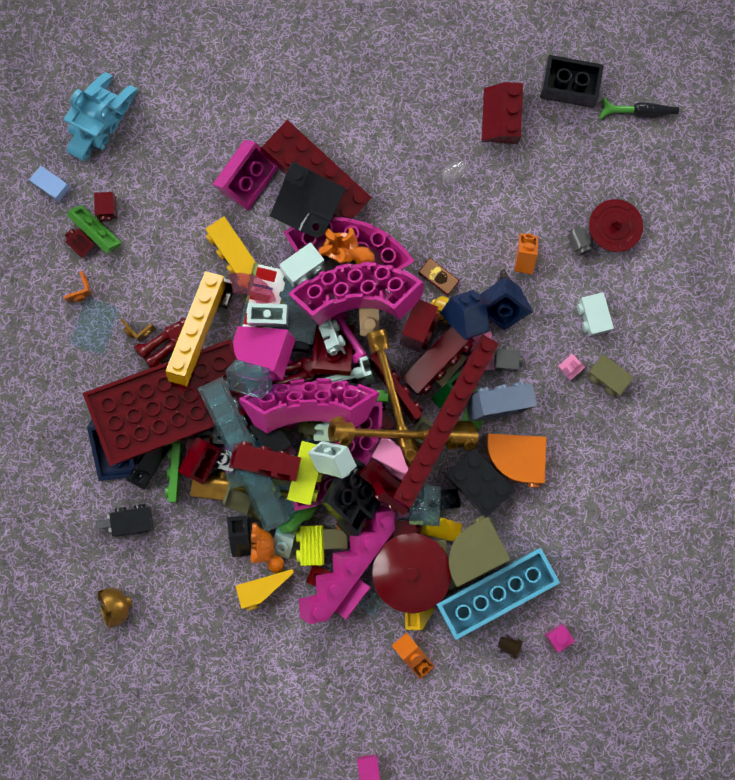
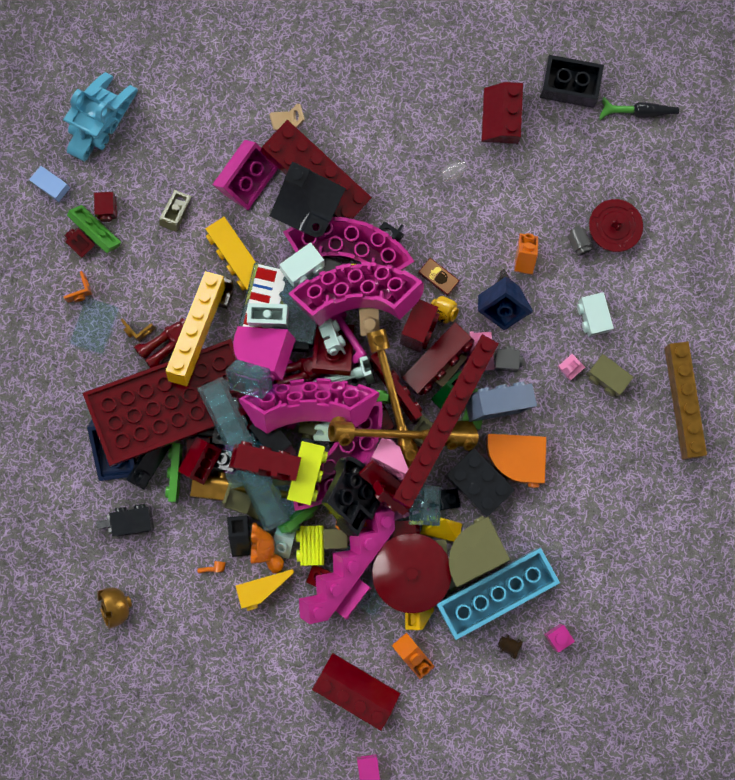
(174, 211): none -> olive slope
(218, 567): none -> orange hand
(252, 286): clear pink tile -> none
(279, 118): none -> tan bracket
(332, 459): light aqua brick -> none
(345, 248): orange animal -> none
(356, 691): none -> dark red slope
(396, 234): none -> black bracket
(467, 314): dark blue slope -> none
(685, 400): none -> pearl gold brick

